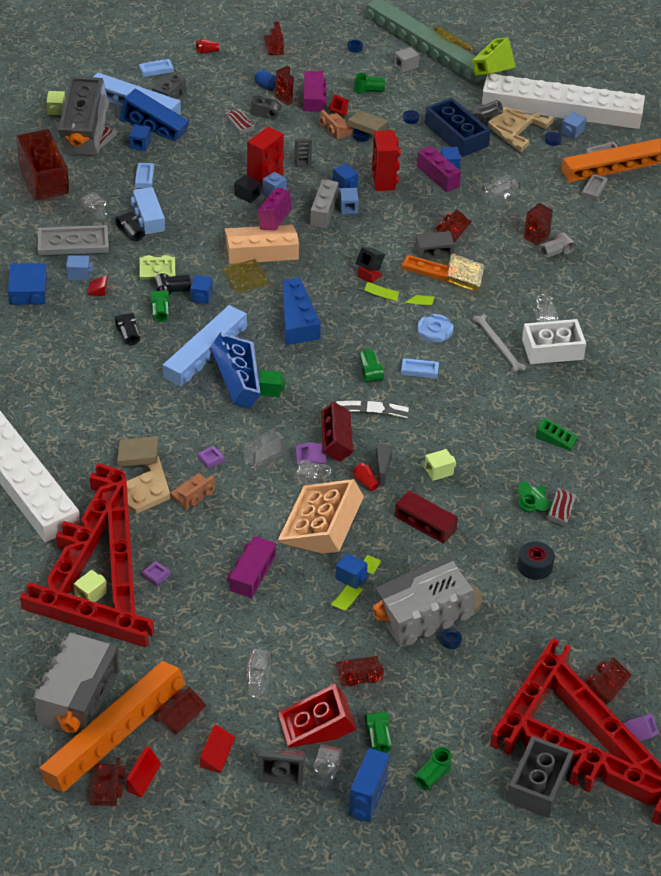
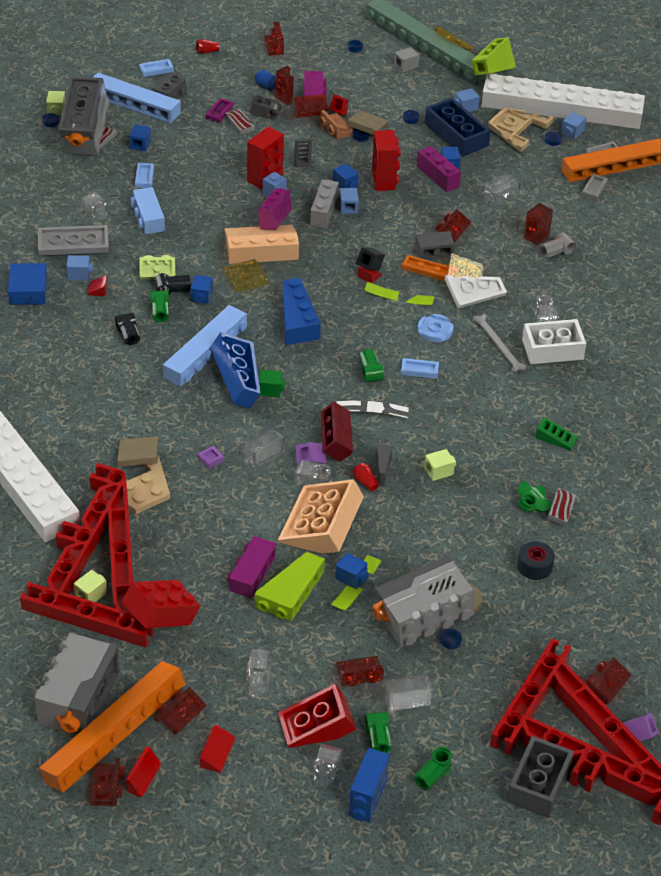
(42, 165): clear red brick -> none
(50, 120): none -> clear blue tile
(128, 223): black piece -> none
(145, 111): blue wedge -> none
(155, 573): medium lavender tile -> none
(161, 603): none -> red brick
(193, 491): nougat bracket -> none
(222, 110): none -> magenta tile
(247, 189): black brick -> none
(281, 766): dark grey slope -> none
(291, 587): none -> lime slope
(309, 105): none -> clear red bracket
(364, 83): green piece -> none
(408, 692): none -> clear brick
(426, 517): dark red brick -> none
(468, 99): none -> medium blue brick
(474, 290): none -> white wing
(487, 111): dark grey piece -> none

